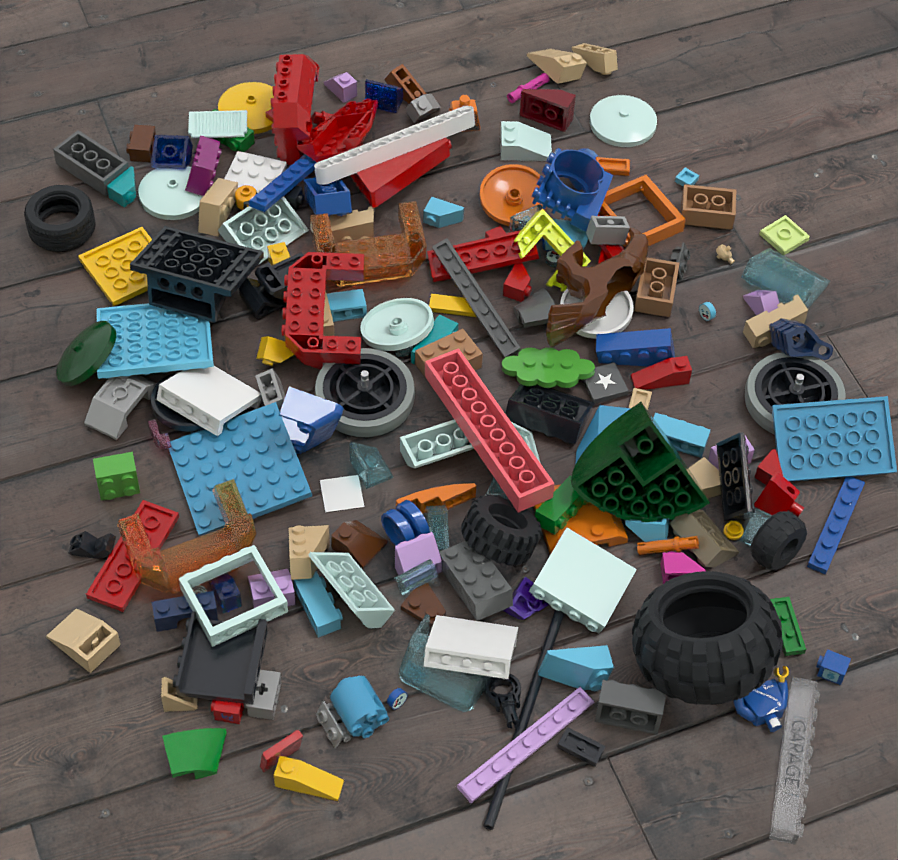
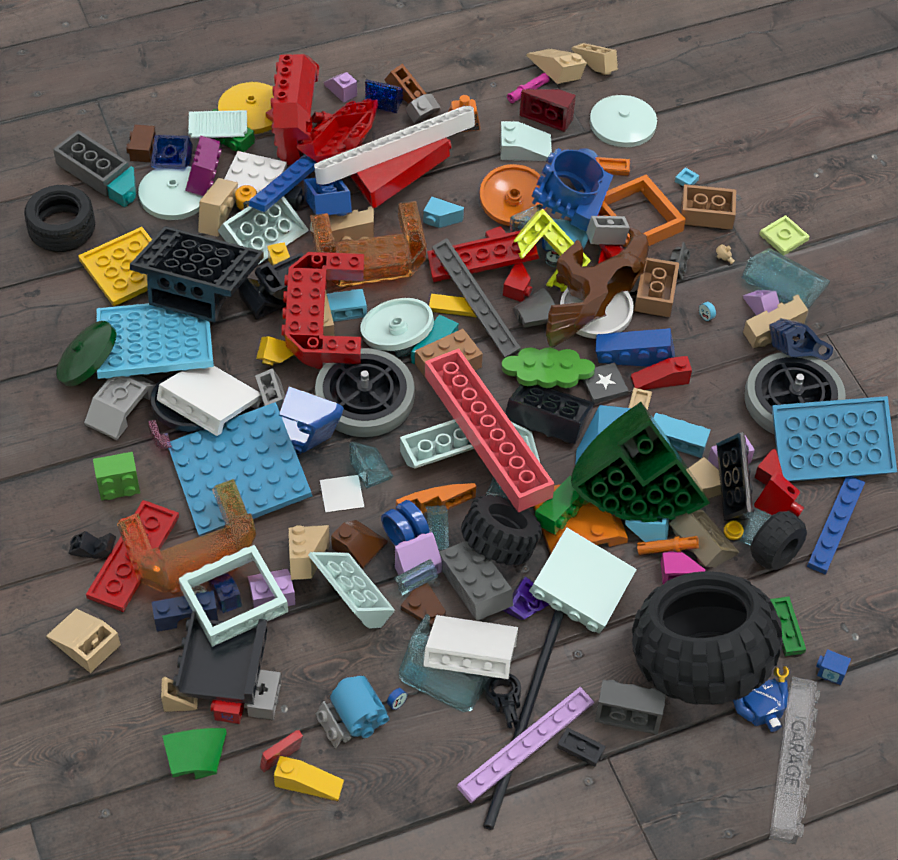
(318, 605): medium azure brick -> none
(578, 666): medium azure slope -> none

